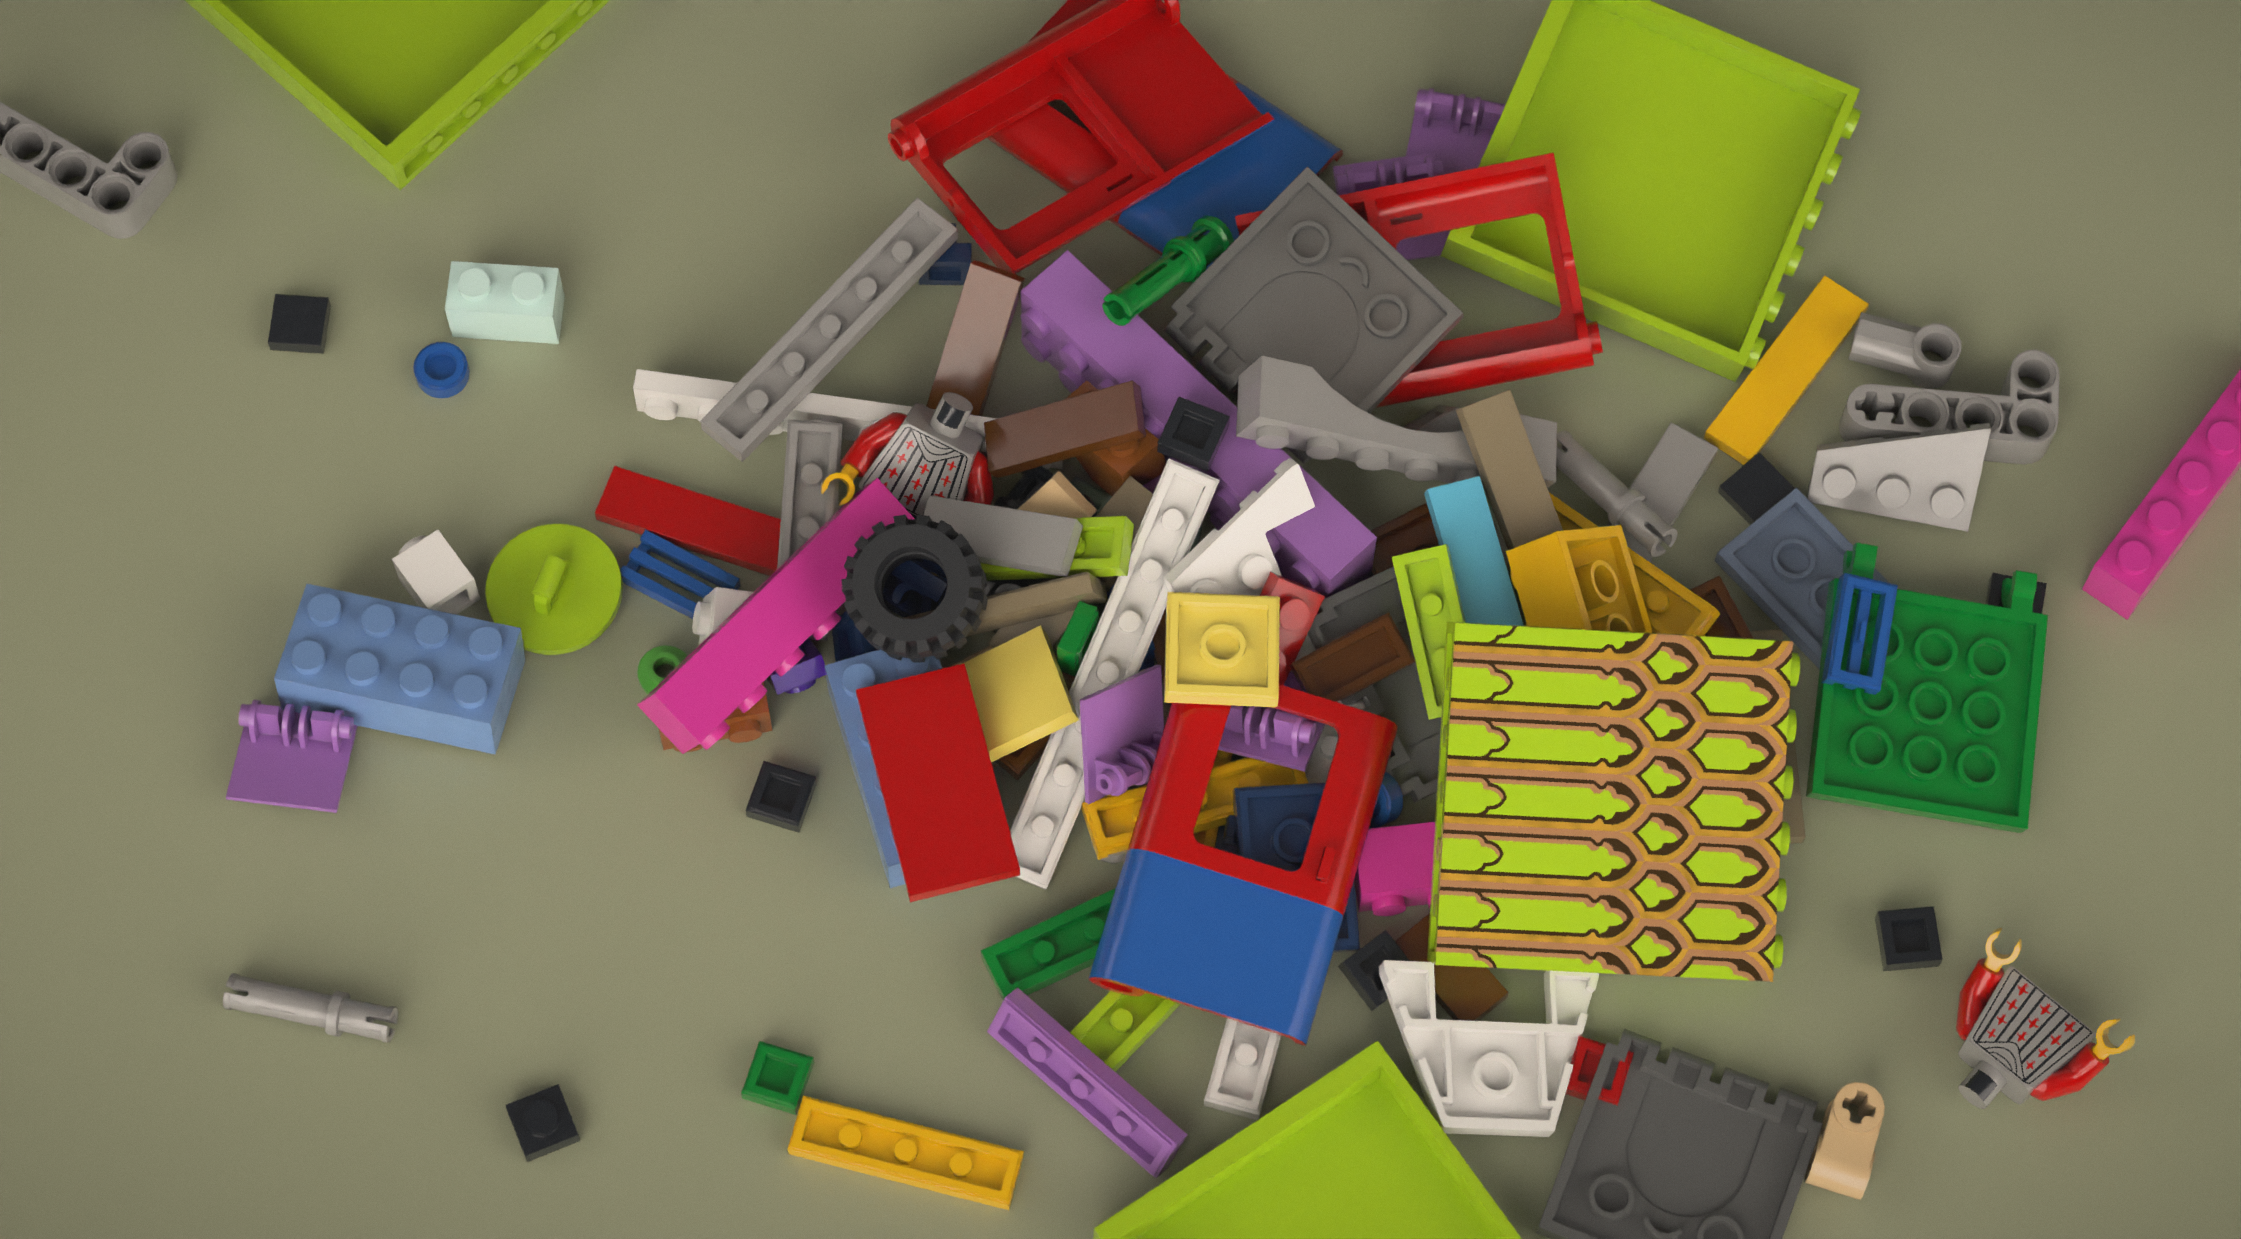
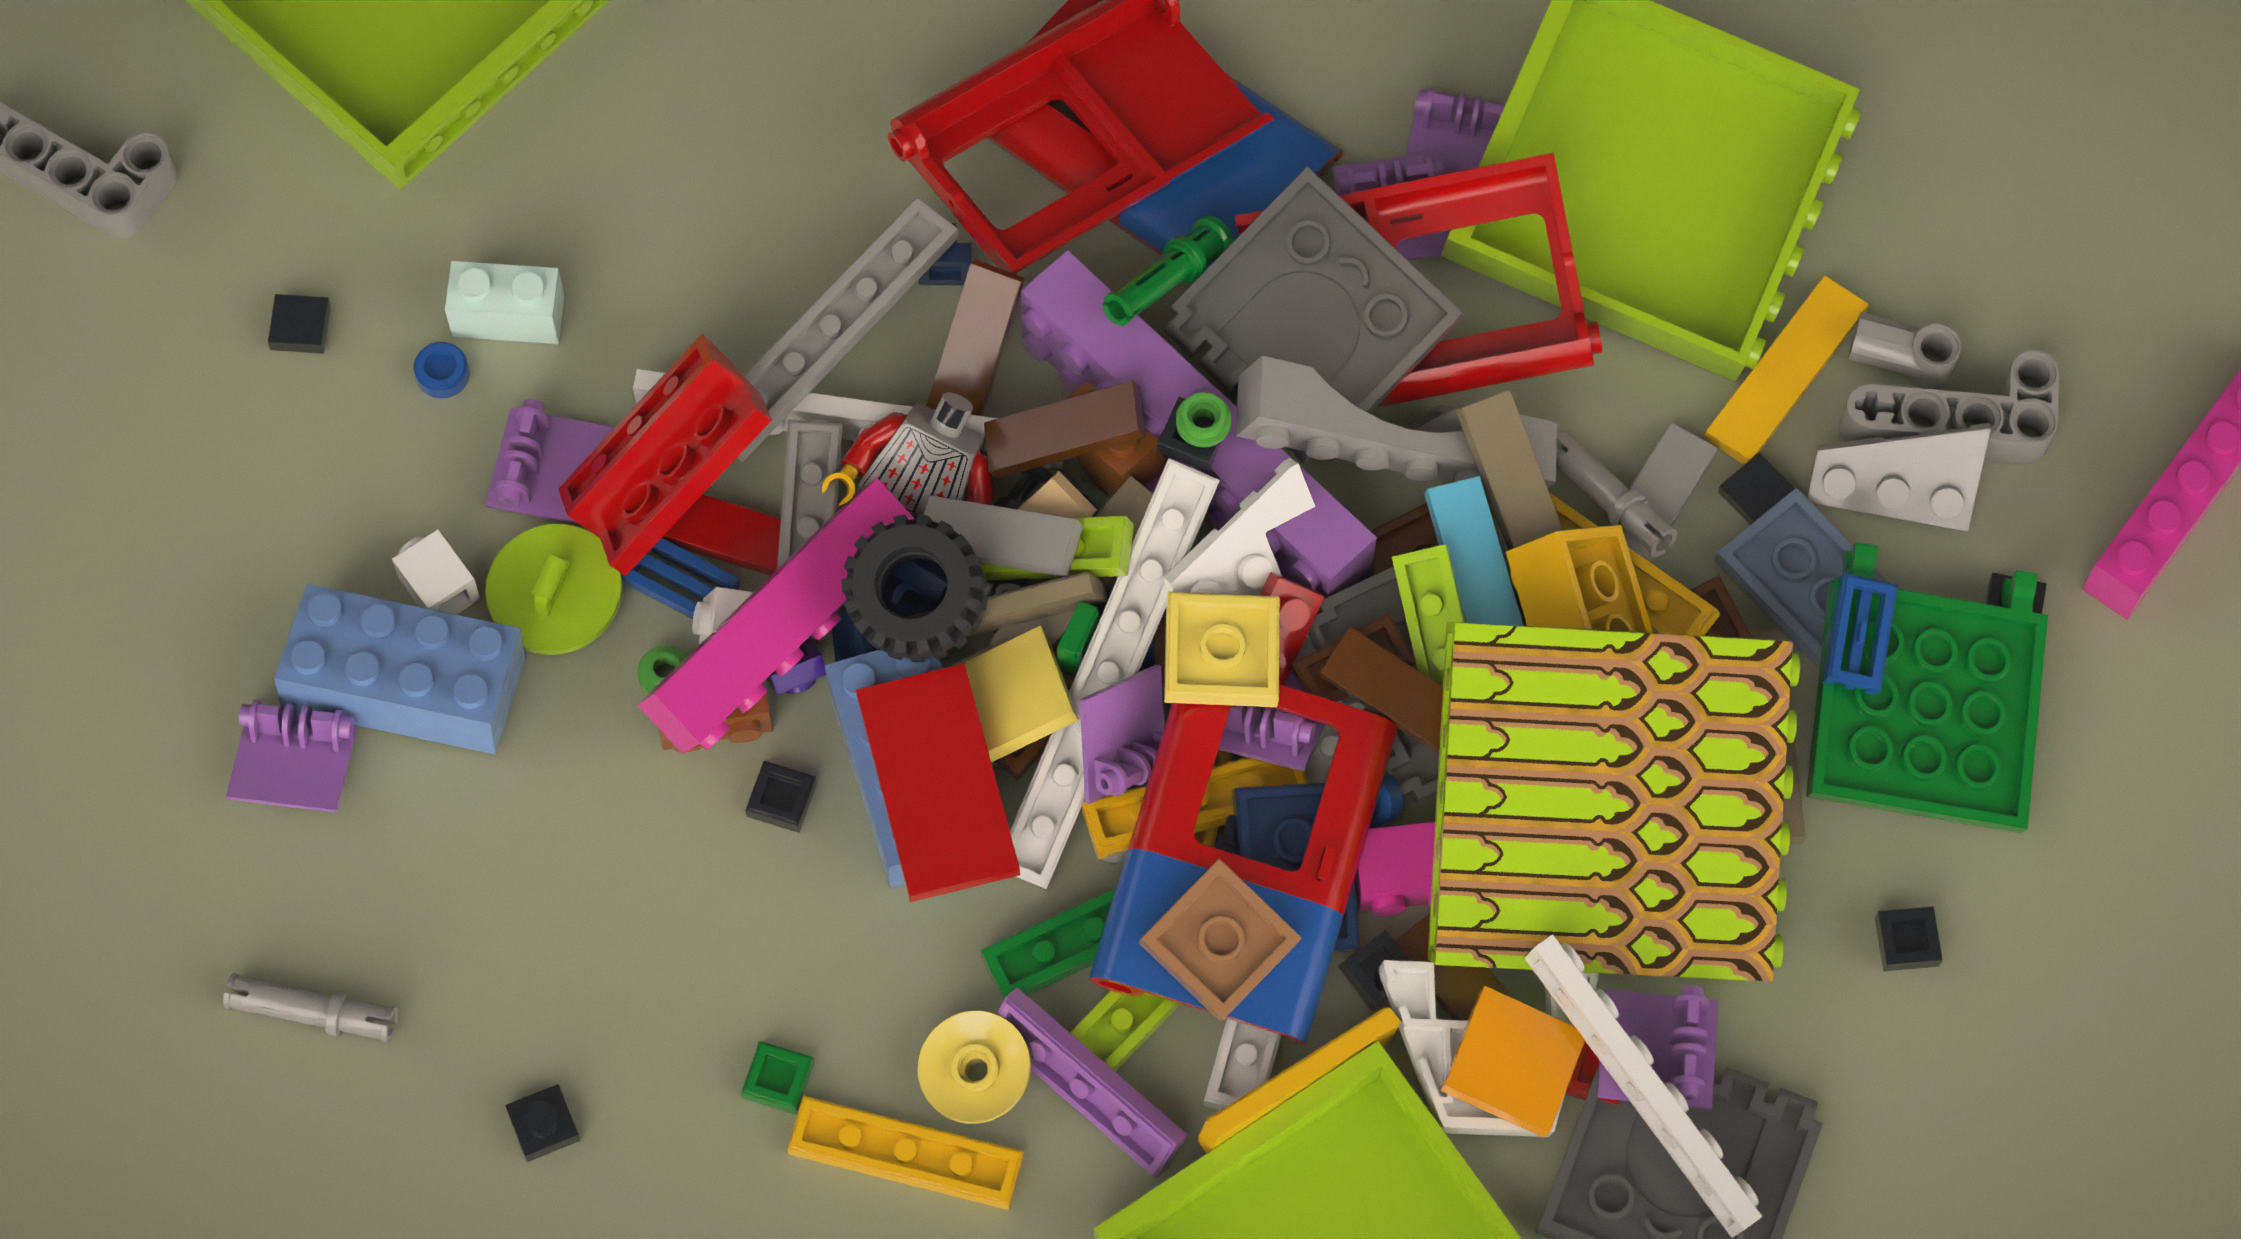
(538, 458): none -> medium lavender hinge
(665, 454): none -> red slope
(959, 1045): none -> light yellow dish
(1203, 405): none -> bright green plate
(1220, 940): none -> medium nougat plate
(1296, 1078): none -> yellow tile
(1386, 686): none -> reddish brown tile
(1514, 1061): none -> light orange tile
(1657, 1103): none -> white plate
(1677, 1034): none -> medium lavender hinge
(1844, 1148): tan piece -> none
(2023, 1037): torso -> none

